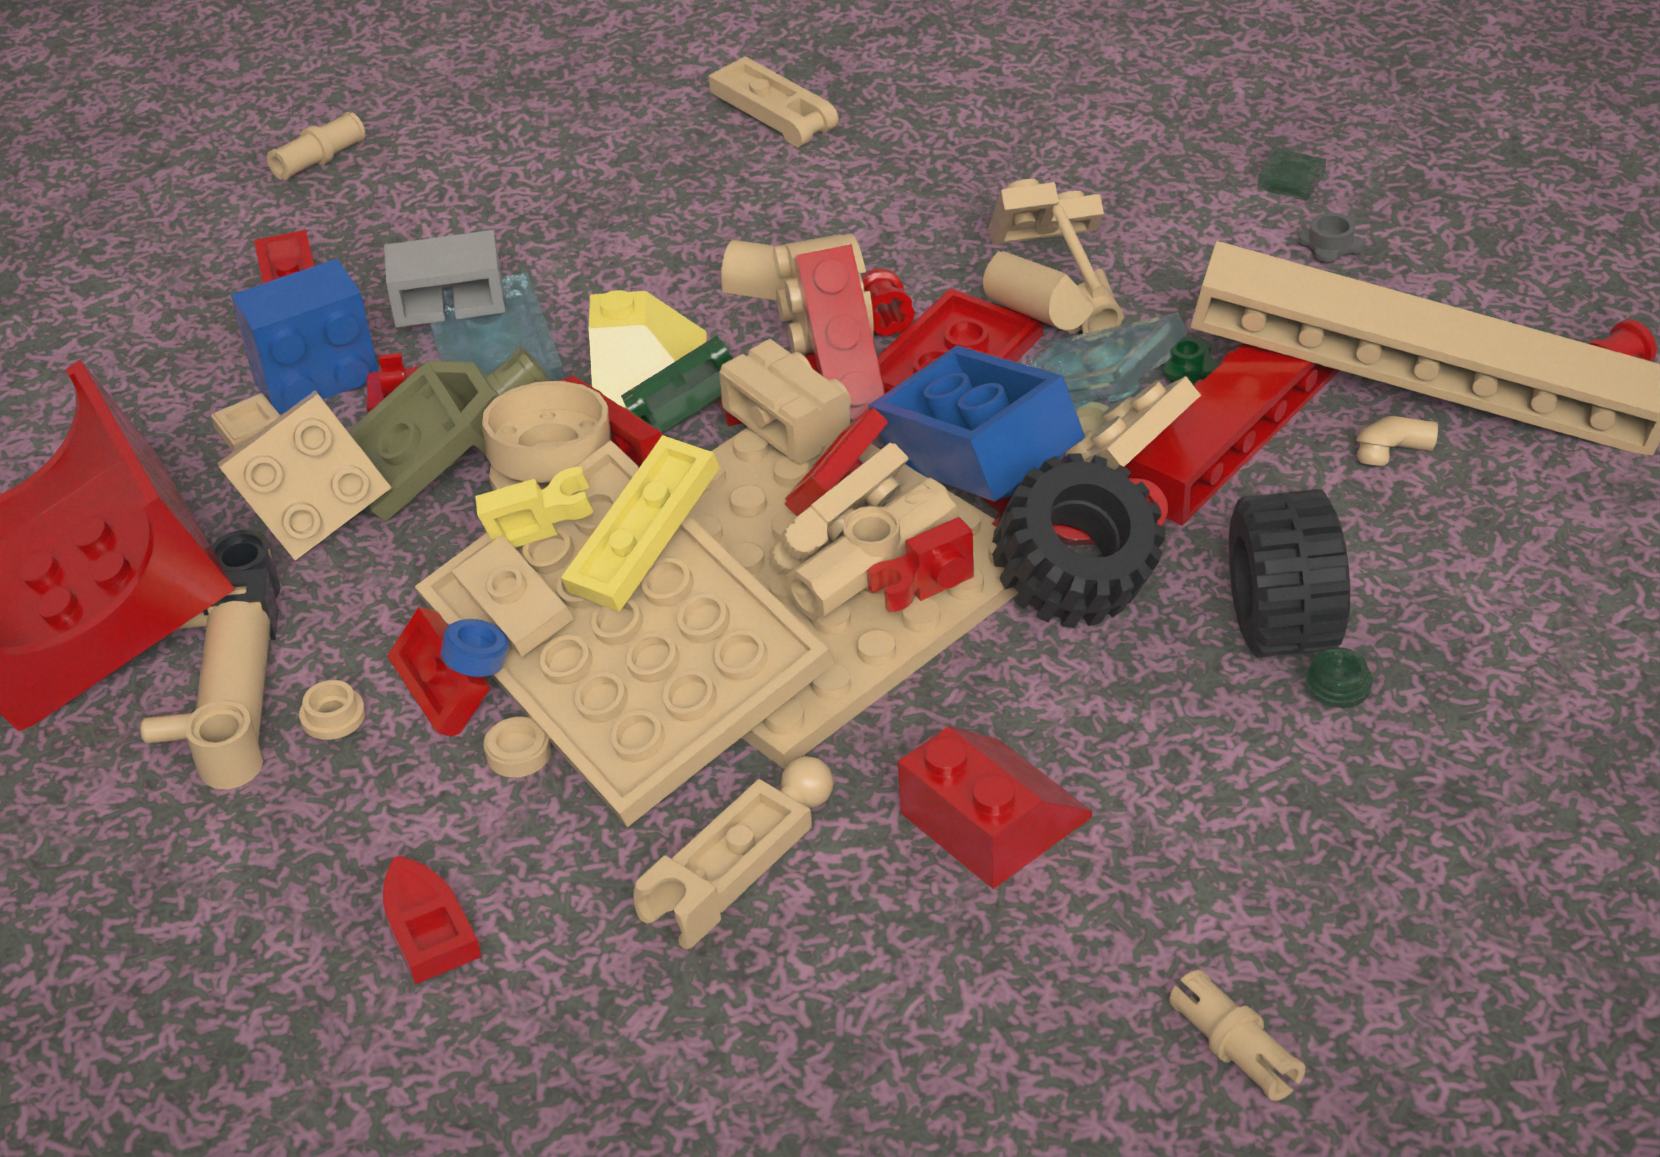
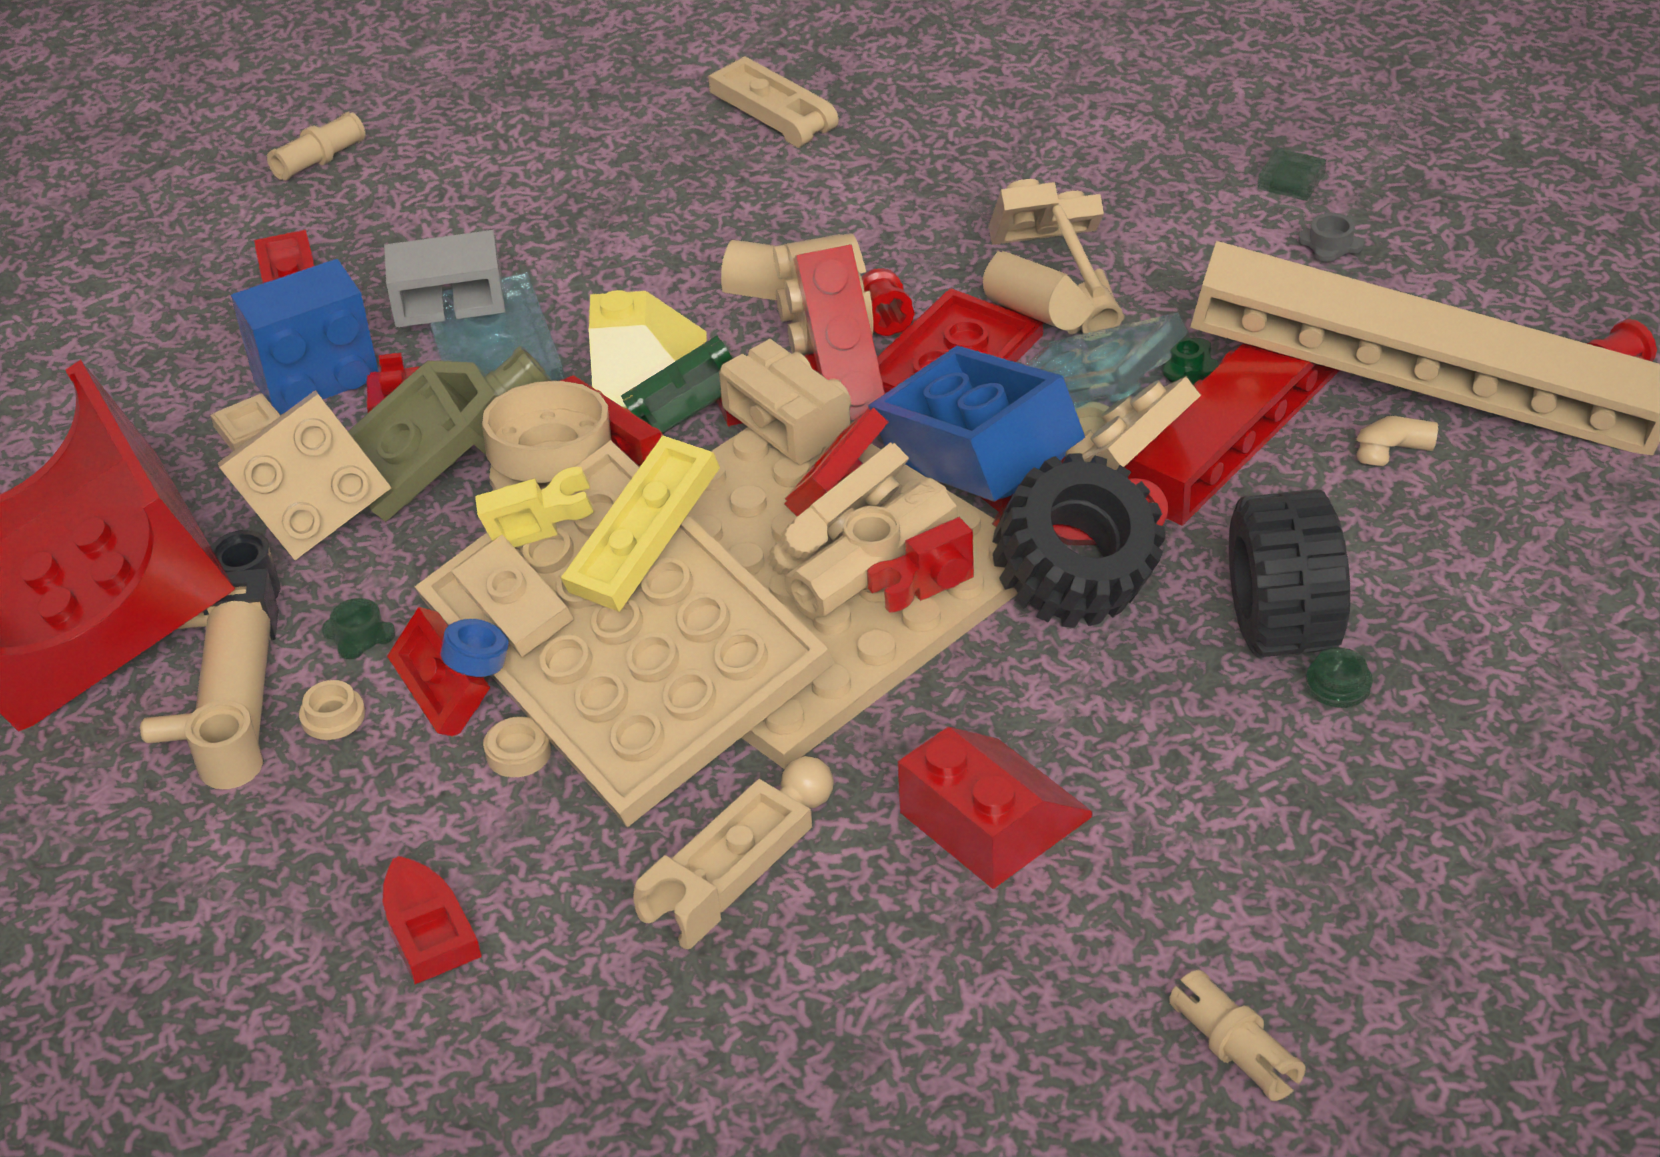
(357, 627): none -> clear green plate

